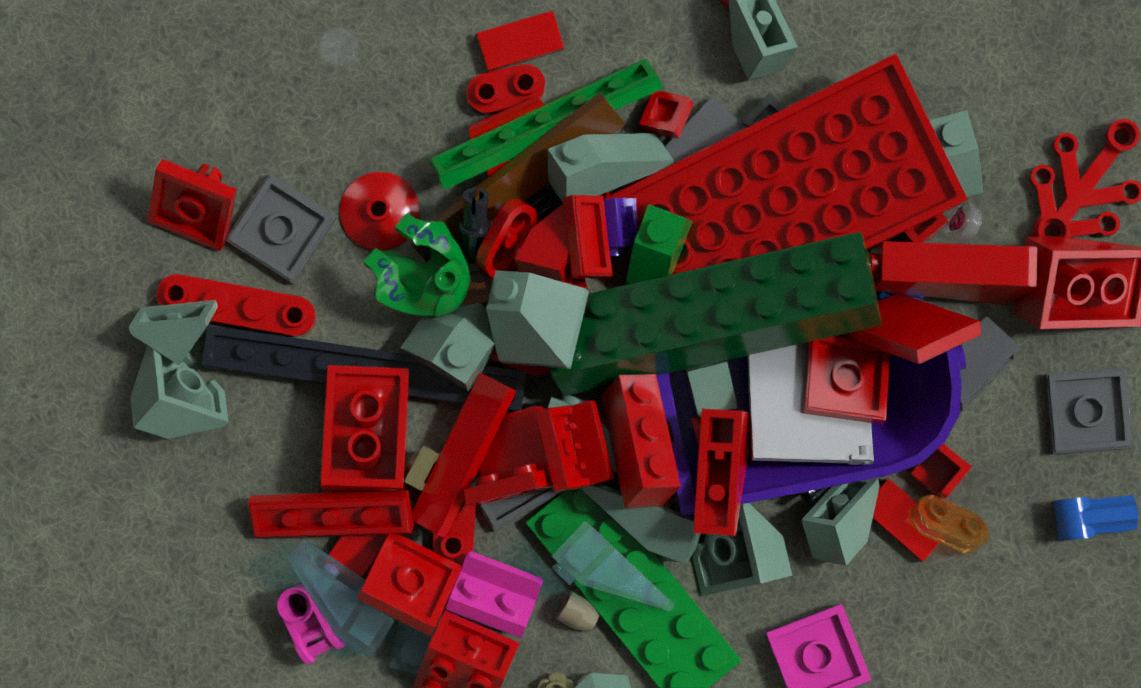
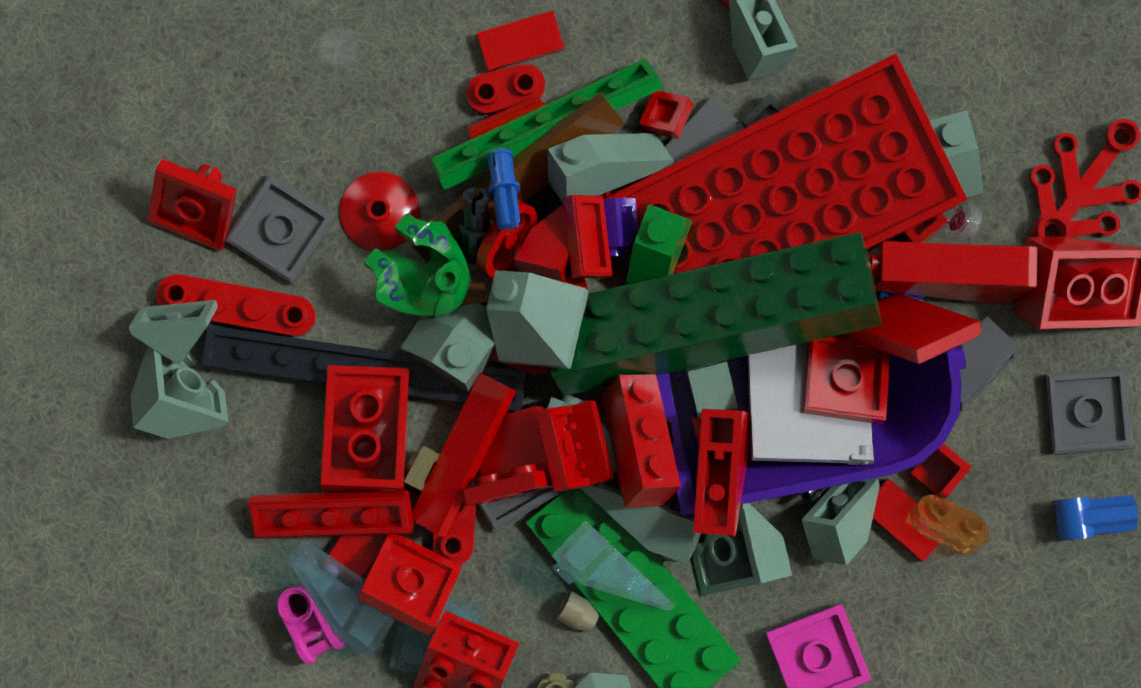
(495, 594): dark pink bracket -> none
(504, 188): none -> blue axle

